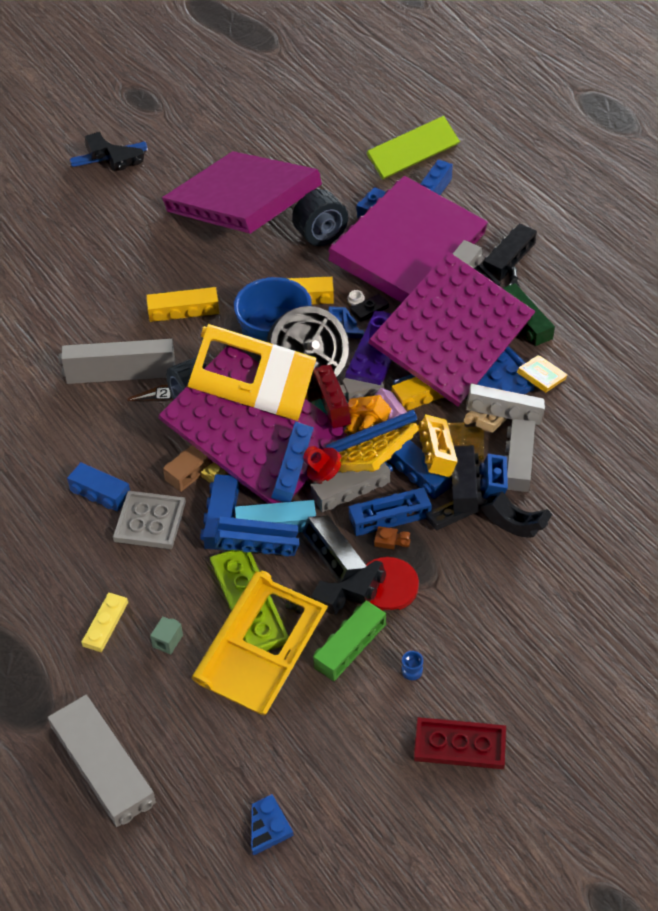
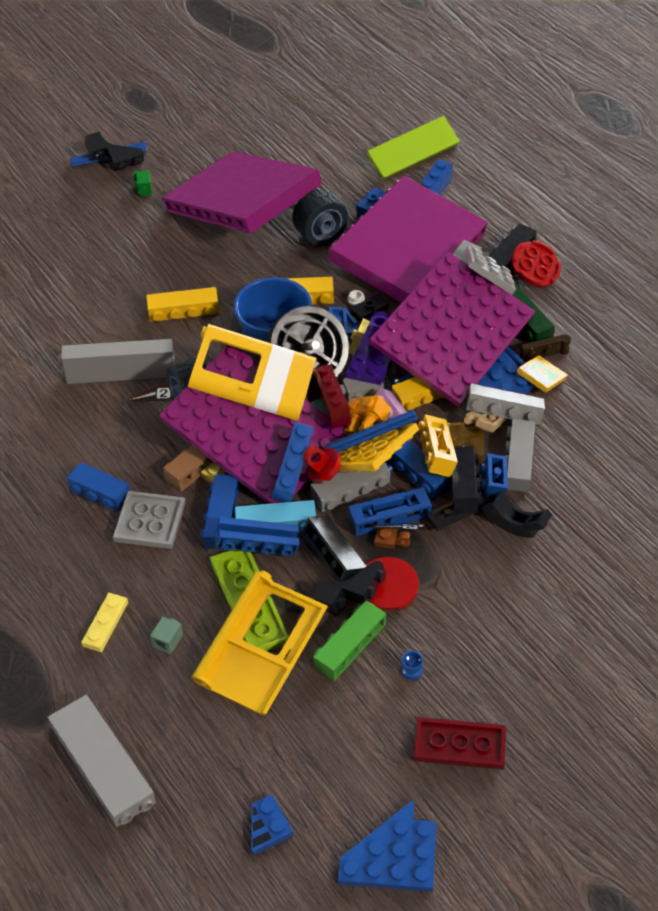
(142, 182): none -> green brick
(357, 336): none -> light yellow plate
(393, 855): none -> blue wing
(404, 526): none -> sticker
(489, 269): none -> light grey plate
(535, 264): none -> red tile
(546, 347): none -> dark brown plate

